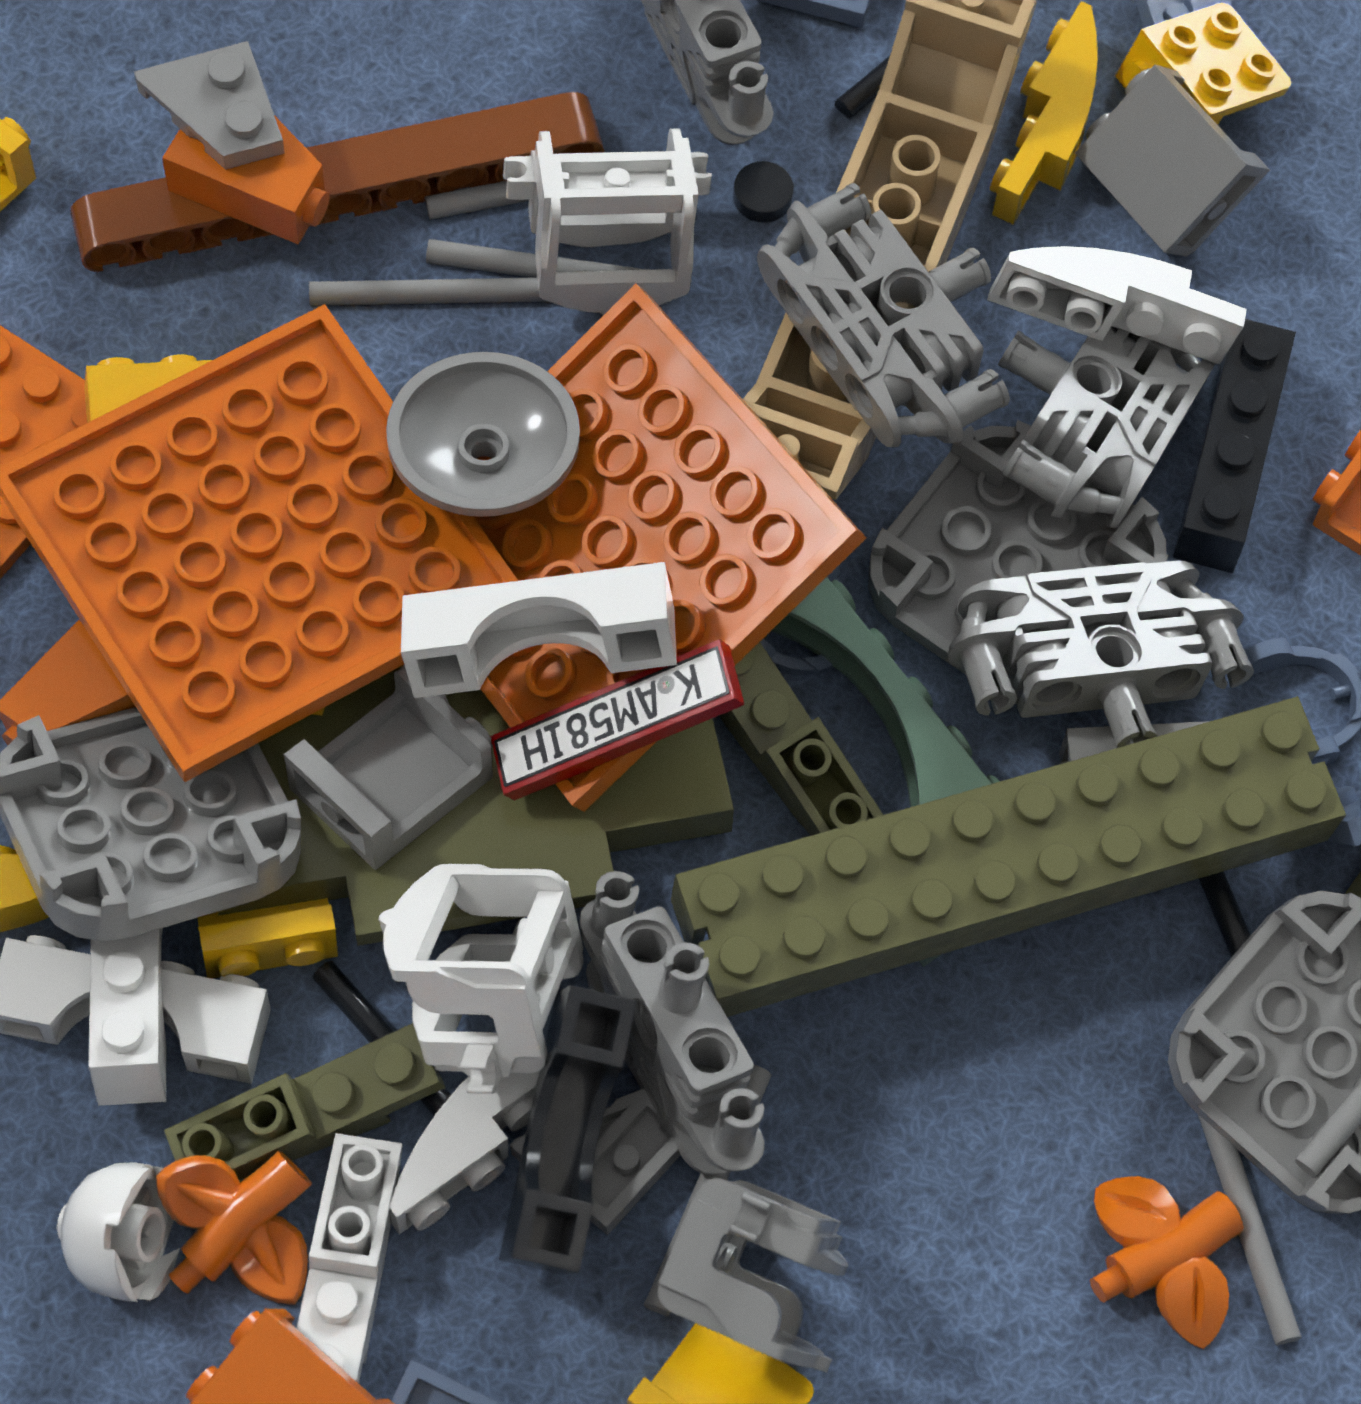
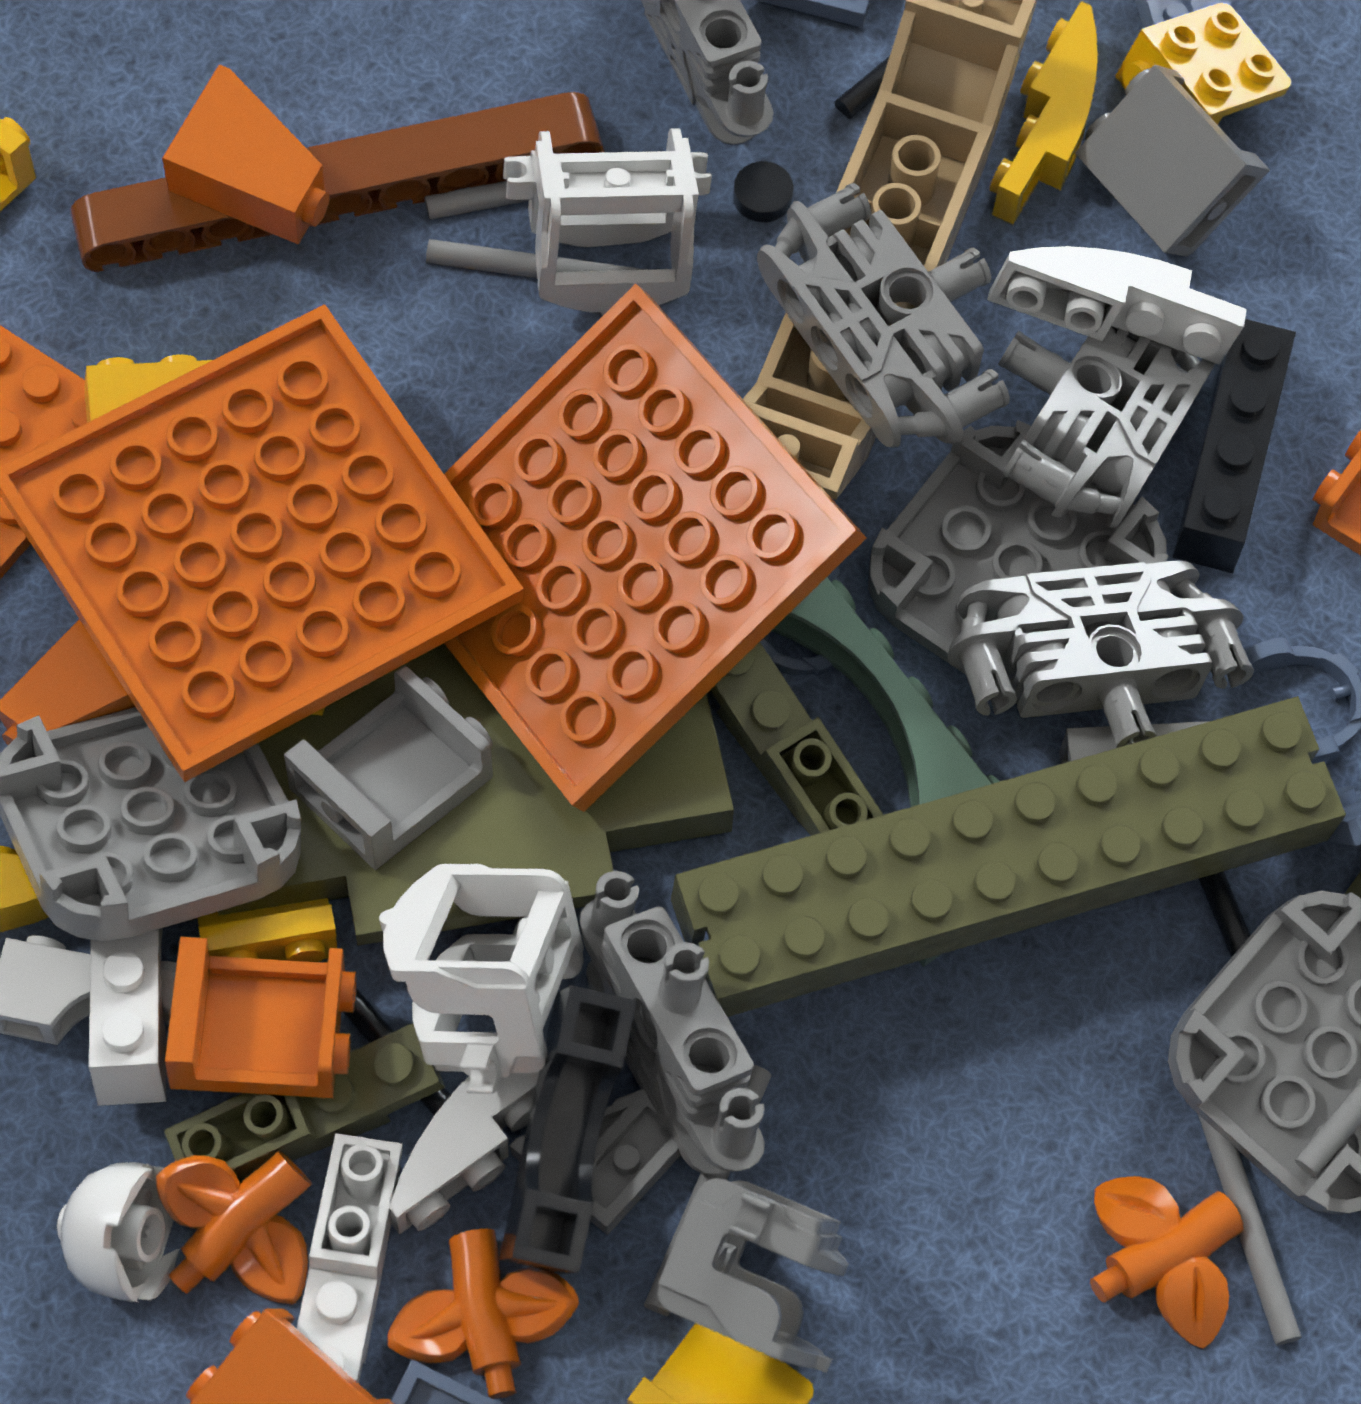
(217, 102): light grey wing -> none
(258, 1023): none -> orange panel
(424, 291): light grey bar -> none
(464, 633): white arch -> none
(477, 409): light grey dish -> none
(483, 1313): none -> orange plant
(617, 720): tile -> none

